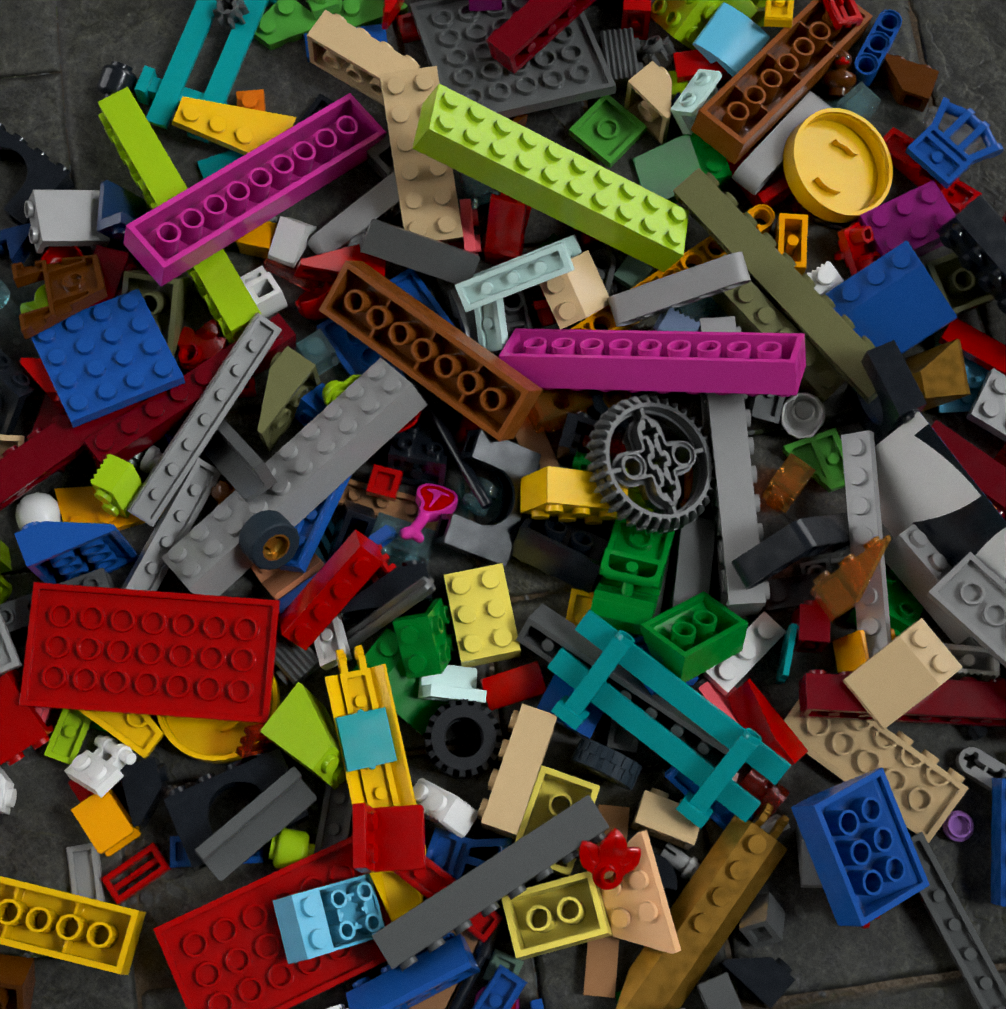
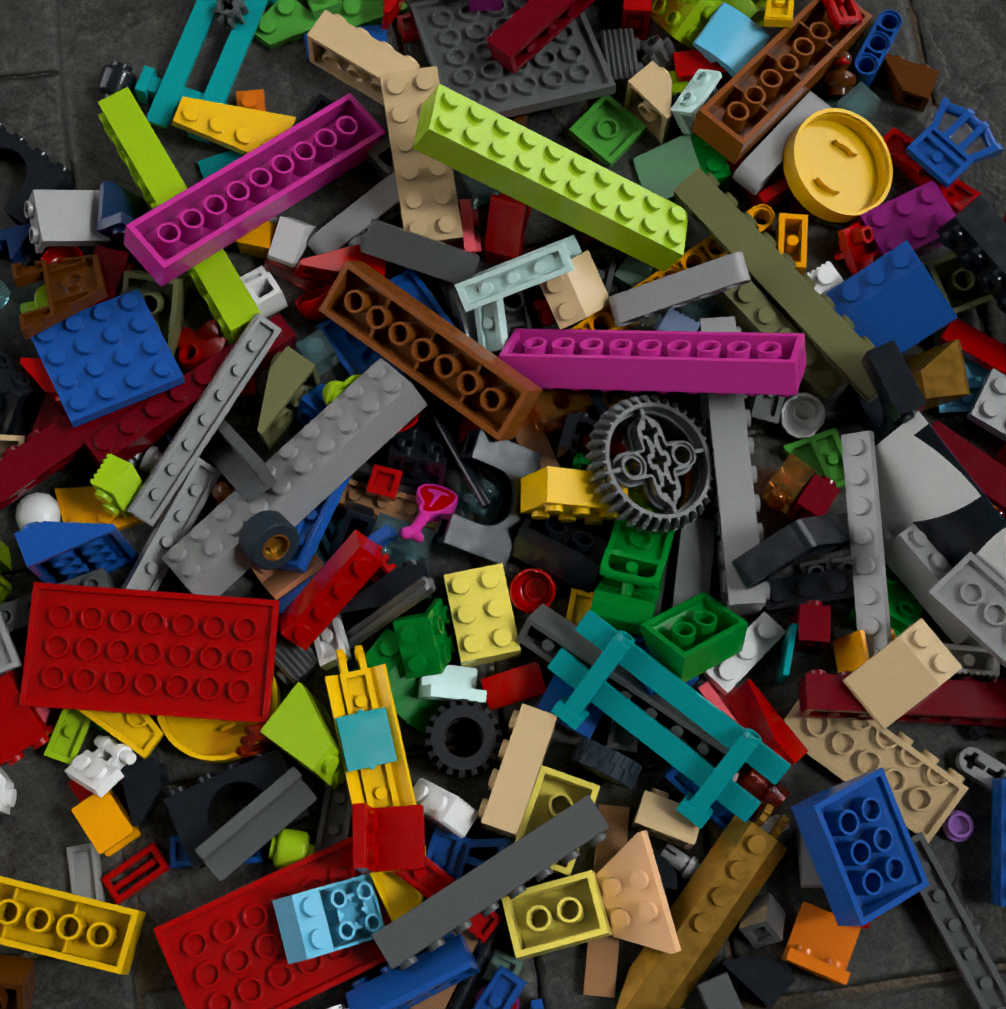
(531, 589): none -> red hair
(609, 856): red plate -> none
(815, 498): none -> dark red brick
(820, 944): none -> orange bracket
(846, 586): clear orange slope -> none

